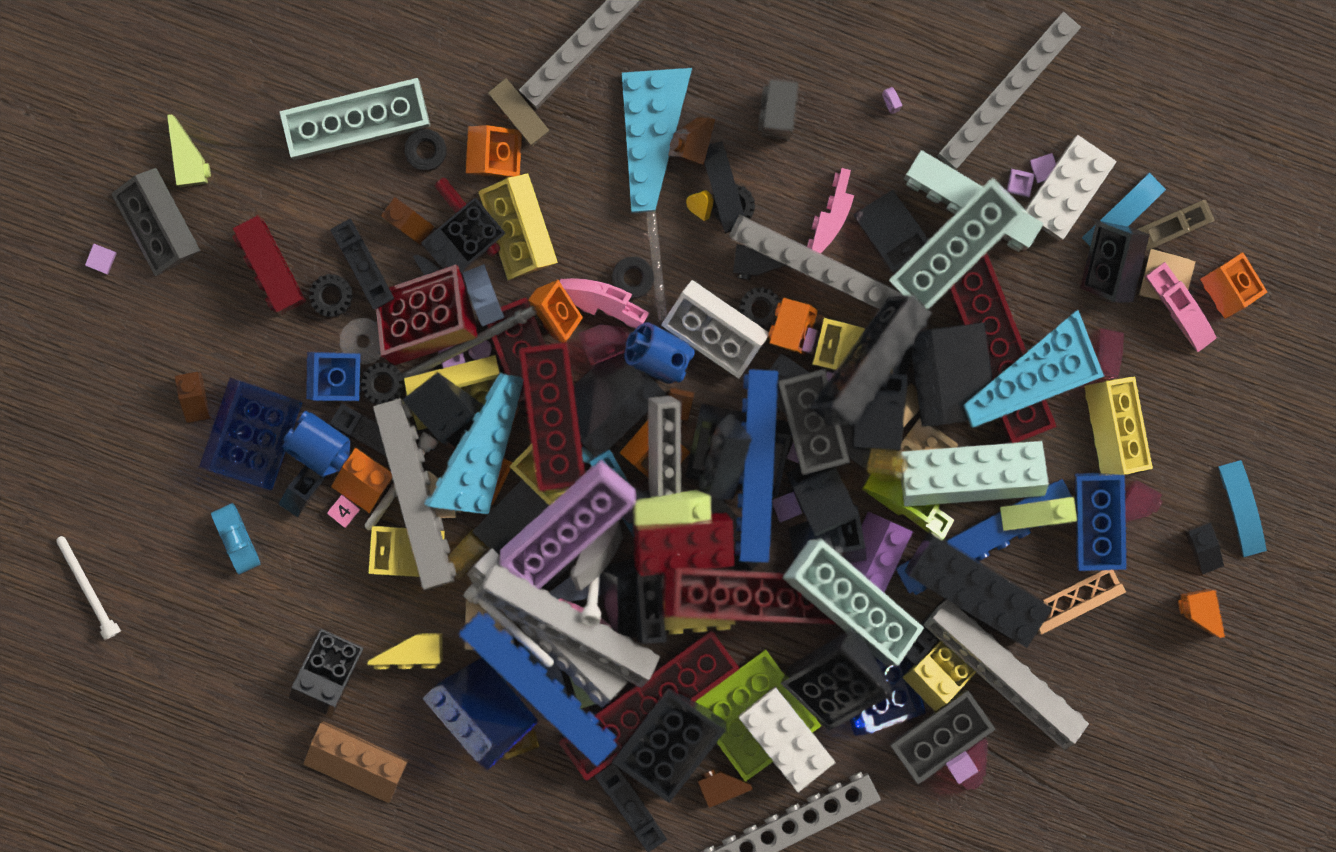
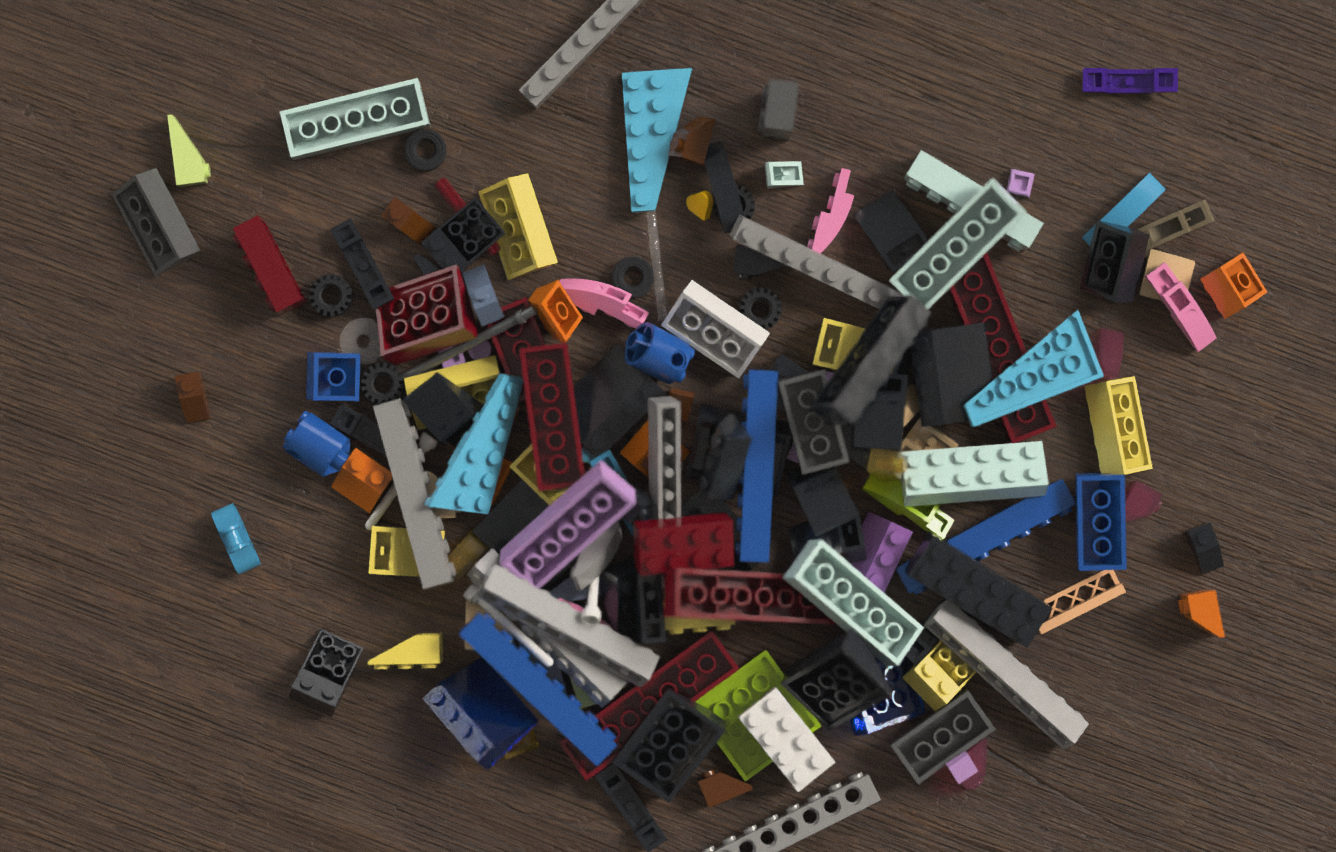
(100, 259): lavender tile -> none
(108, 627): white piece -> none
(250, 434): clear blue slope -> none
(301, 491): black slope -> none
(343, 511): bright pink tile -> none
(355, 761): medium nougat slope -> none
(493, 151): orange slope -> none
(519, 112): dark tan slope -> none
(603, 342): clear pink slope -> none
(673, 508): yellowish green slope -> none
(783, 174): none -> light aqua slope
(786, 507): lavender slope -> none
(792, 325): orange slope -> none
(811, 341): lavender tile -> none
(892, 100): lavender tile -> none
(1008, 91): light grey brick -> none
(1038, 513): yellowish green slope -> none
(1042, 167): lavender tile -> none
(1069, 187): white brick -> none
(1130, 80): none -> dark purple slope
(1243, 508): dark azure slope -> none

